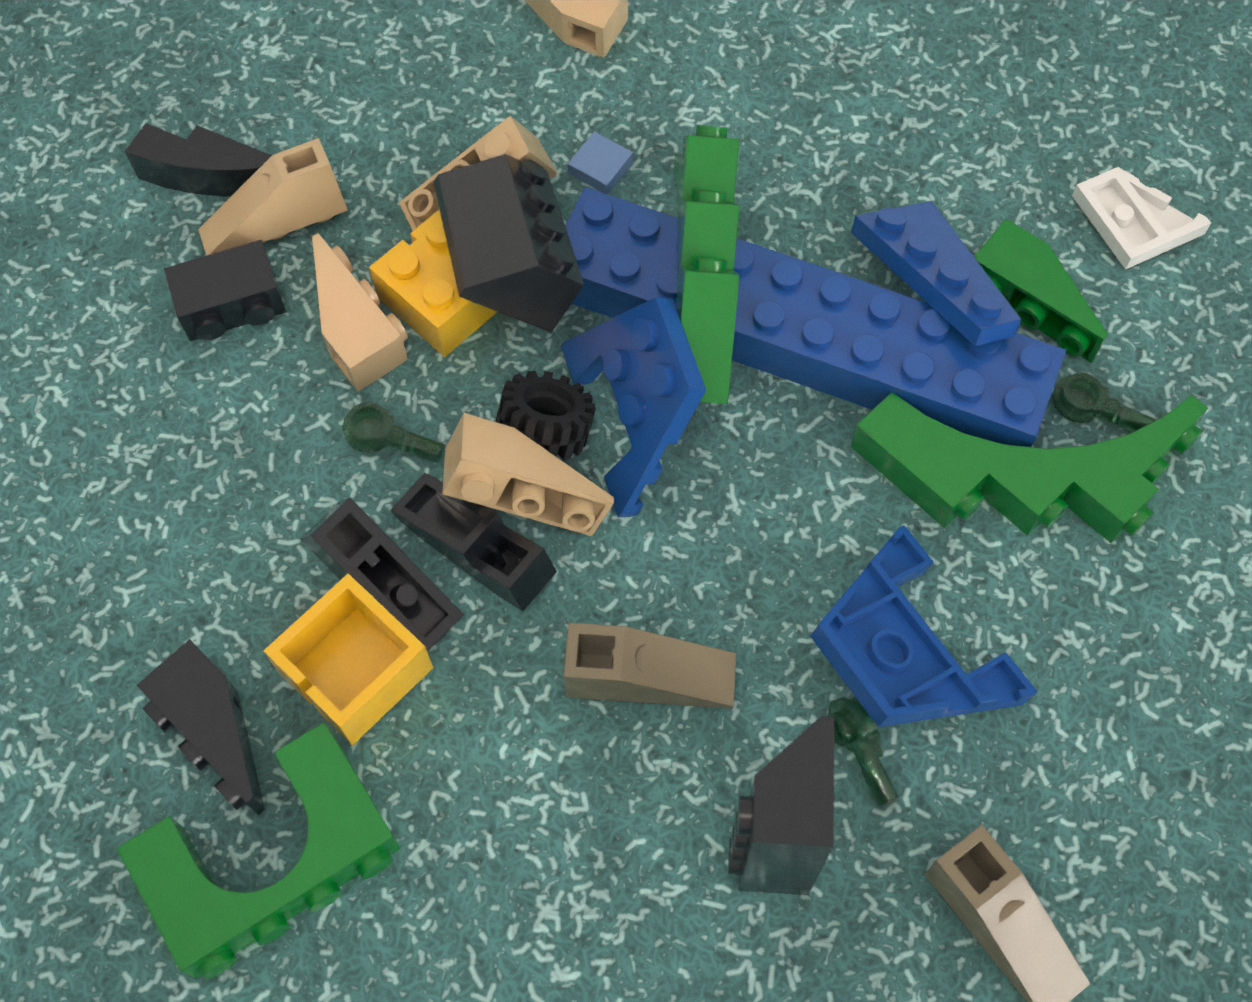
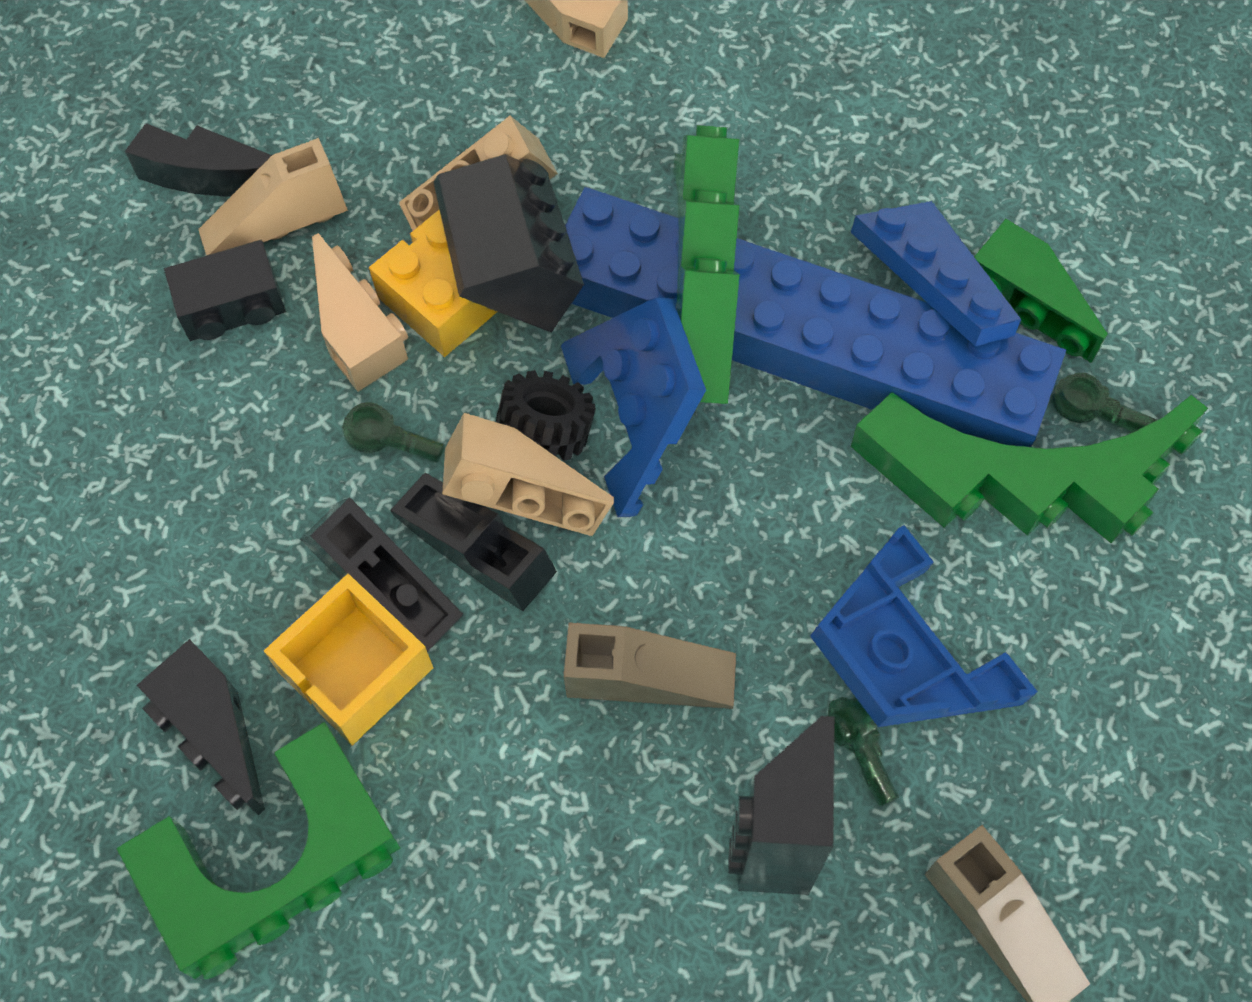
(600, 163): medium blue tile -> none
(1134, 217): white wing -> none

